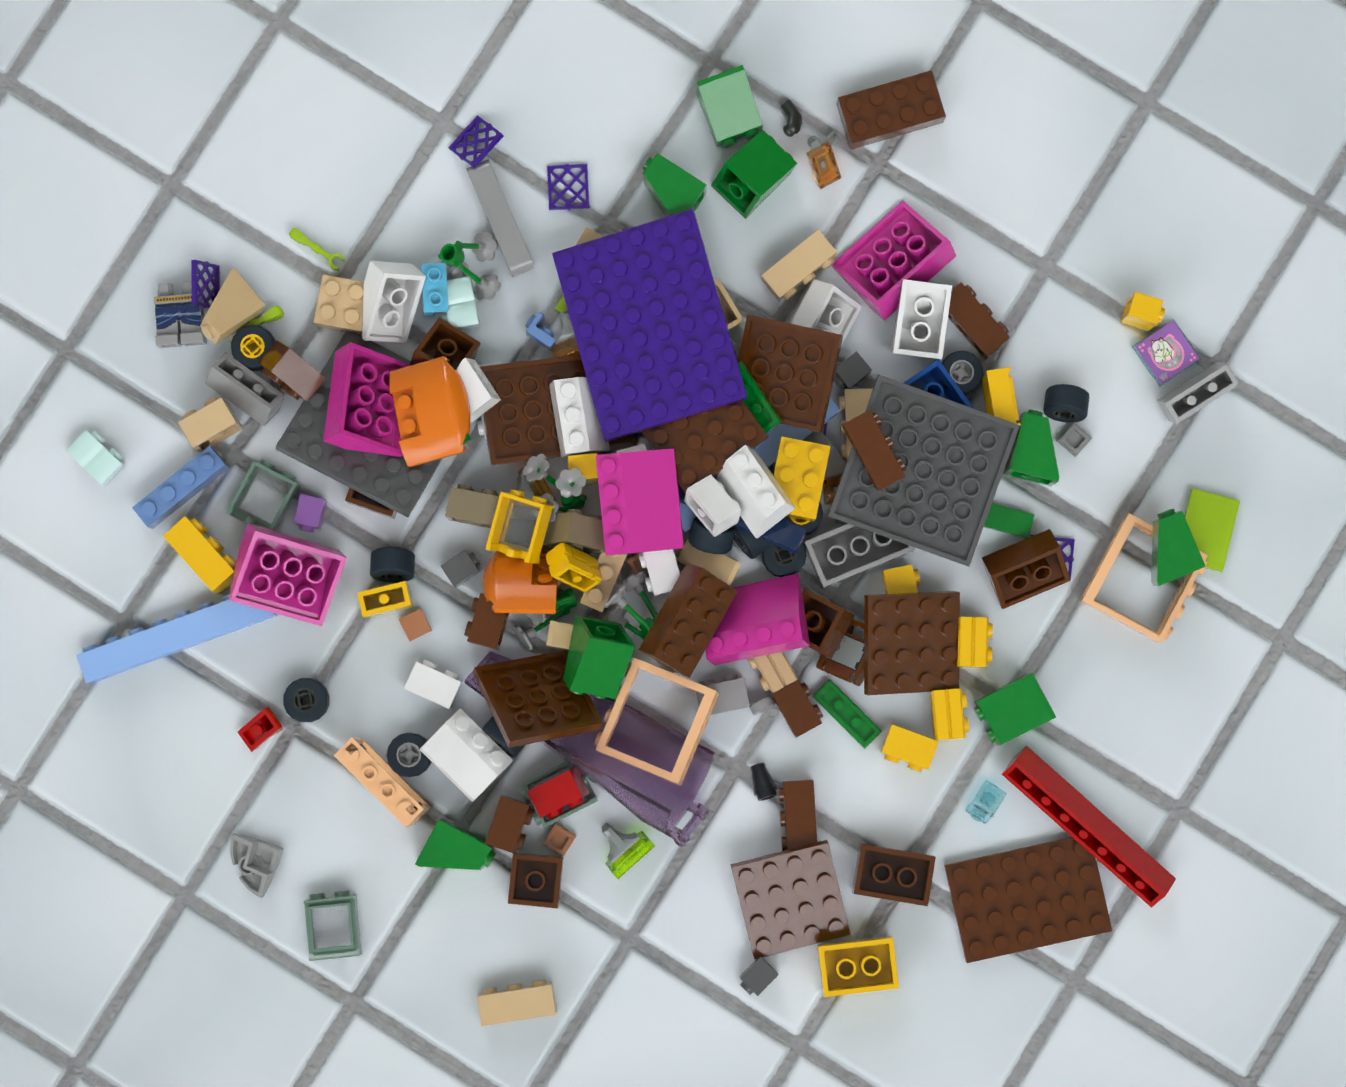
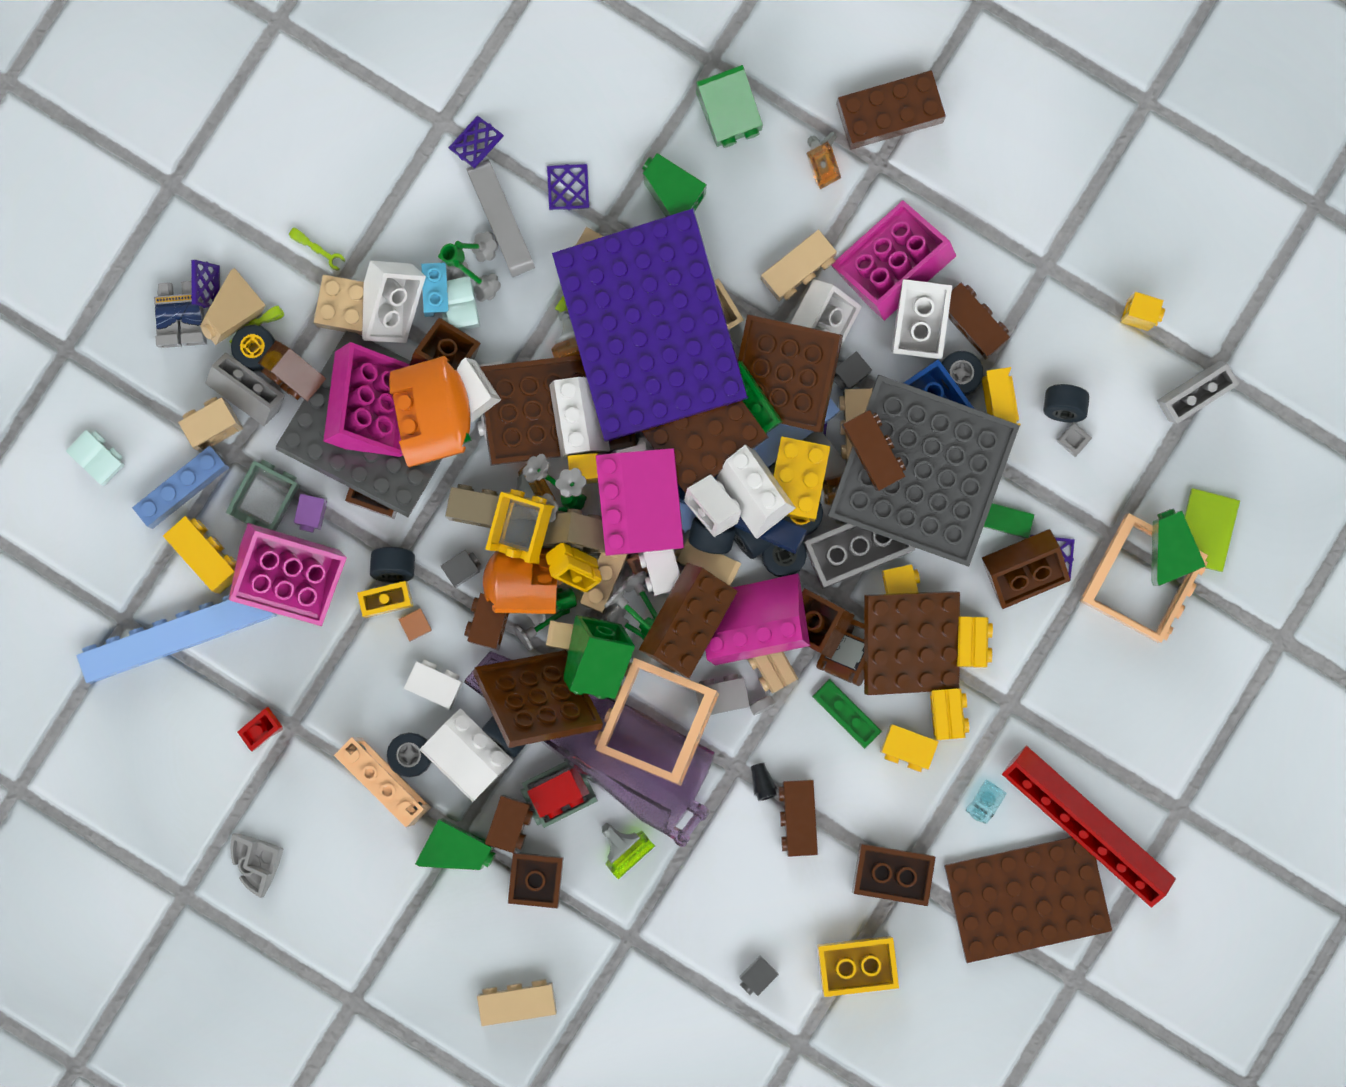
(308, 707): black wheel -> none
(332, 926): window -> none
(542, 336): medium blue bracket -> none
(559, 839): nougat tile -> none
(753, 173): green slope -> none
(790, 899): plate -> none
(794, 118): pearl dark grey arm -> none
(797, 708): reddish brown brick -> none
(1014, 709): green slope -> none
(1033, 451): green slope -> none
(1166, 352): tile -> none

